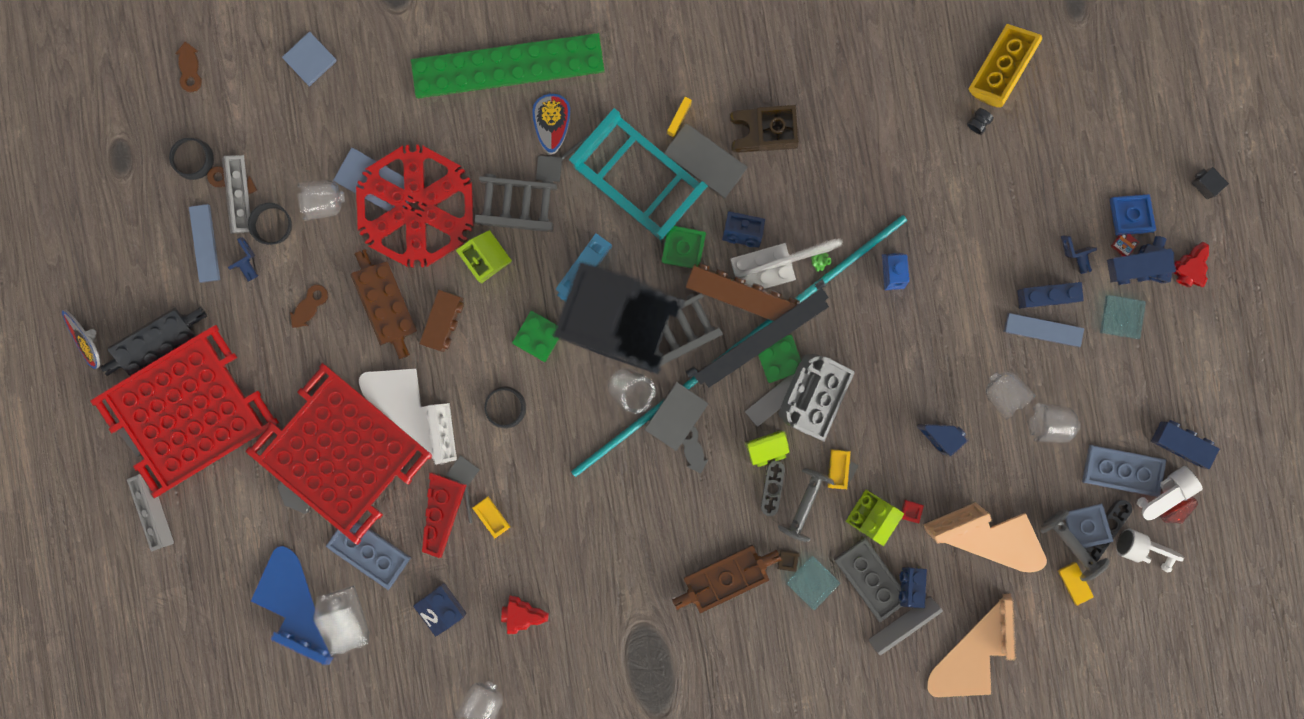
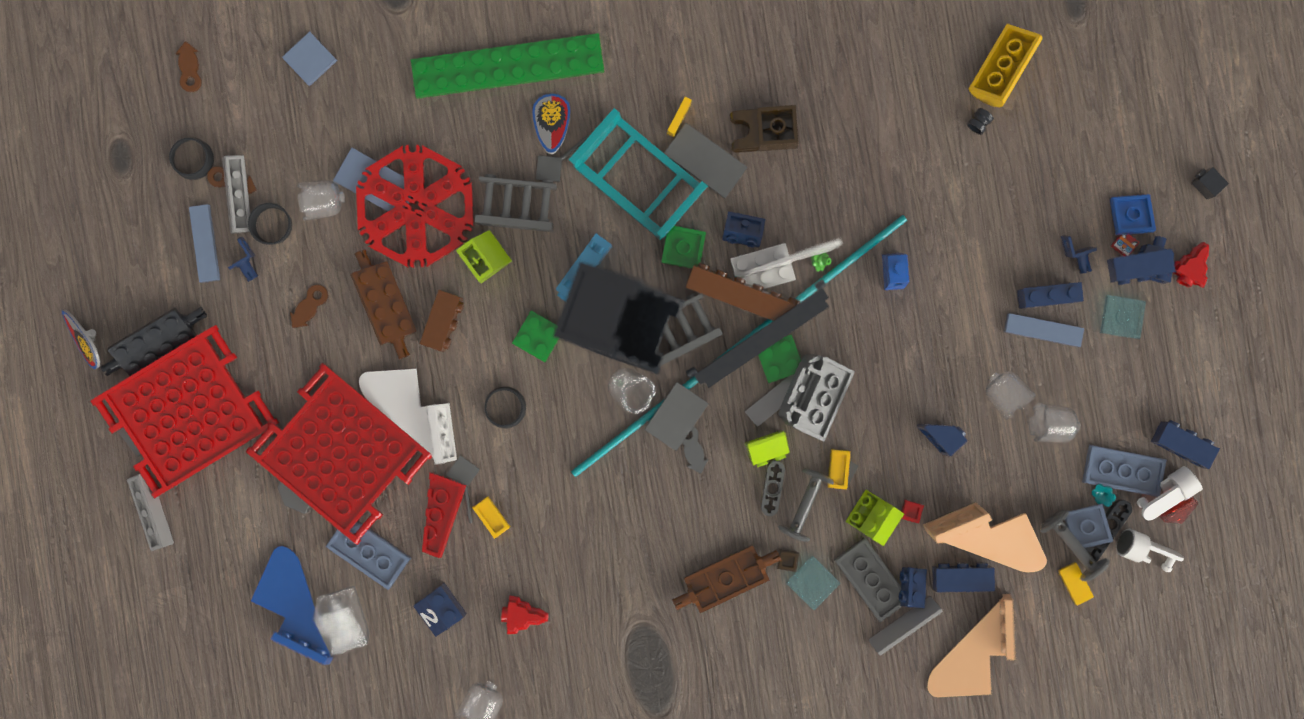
(963, 577): none -> dark blue brick
(1103, 495): none -> teal plant

